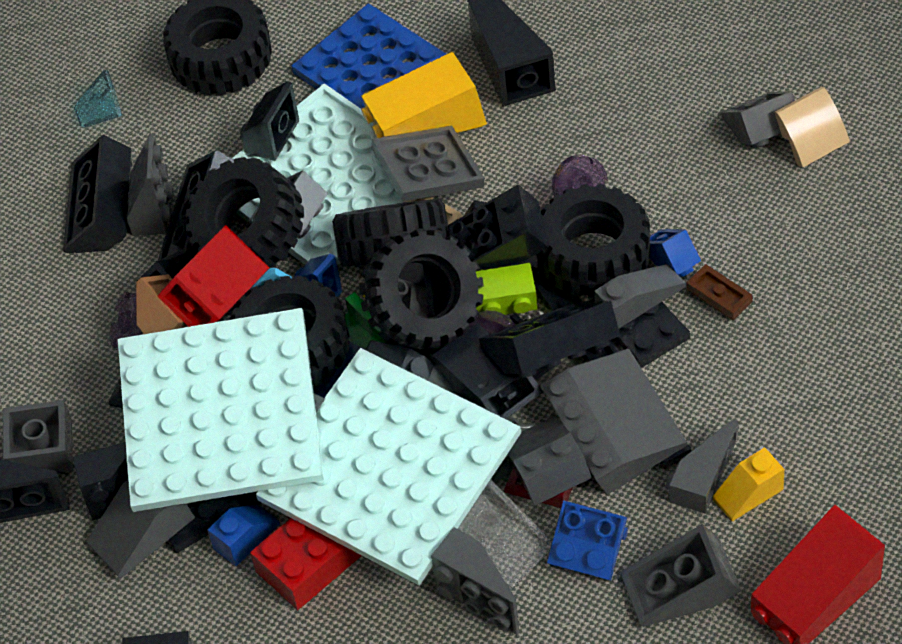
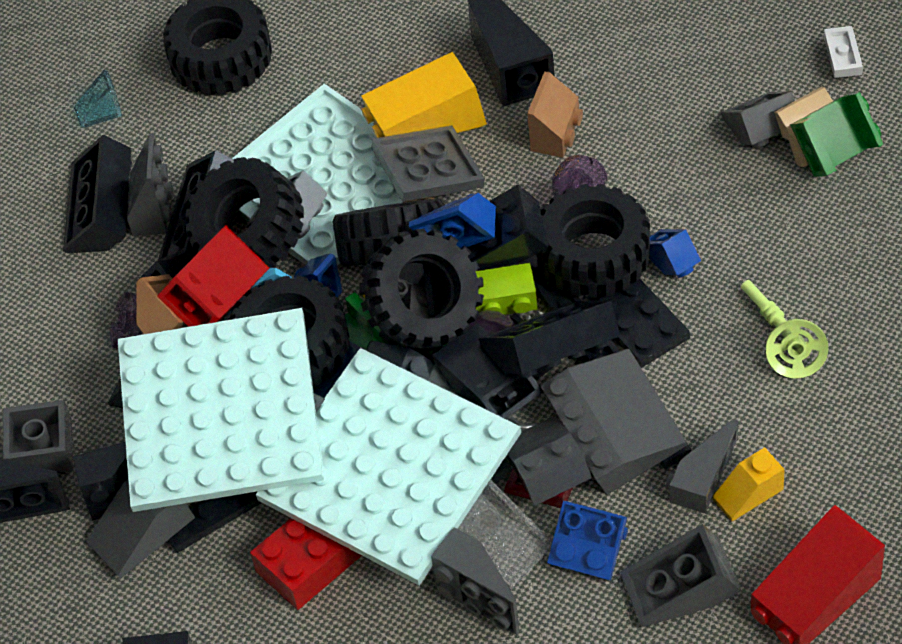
(241, 531): blue slope -> none
(271, 123): black slope -> none
(368, 48): blue piece -> none
(466, 219): none -> blue slope
(553, 117): none -> medium nougat slope
(639, 291): dark grey slope -> none
(719, 292): reddish brown plate -> none
(792, 340): none -> yellowish green dish
(836, 133): none -> panel
(843, 52): none -> white plate

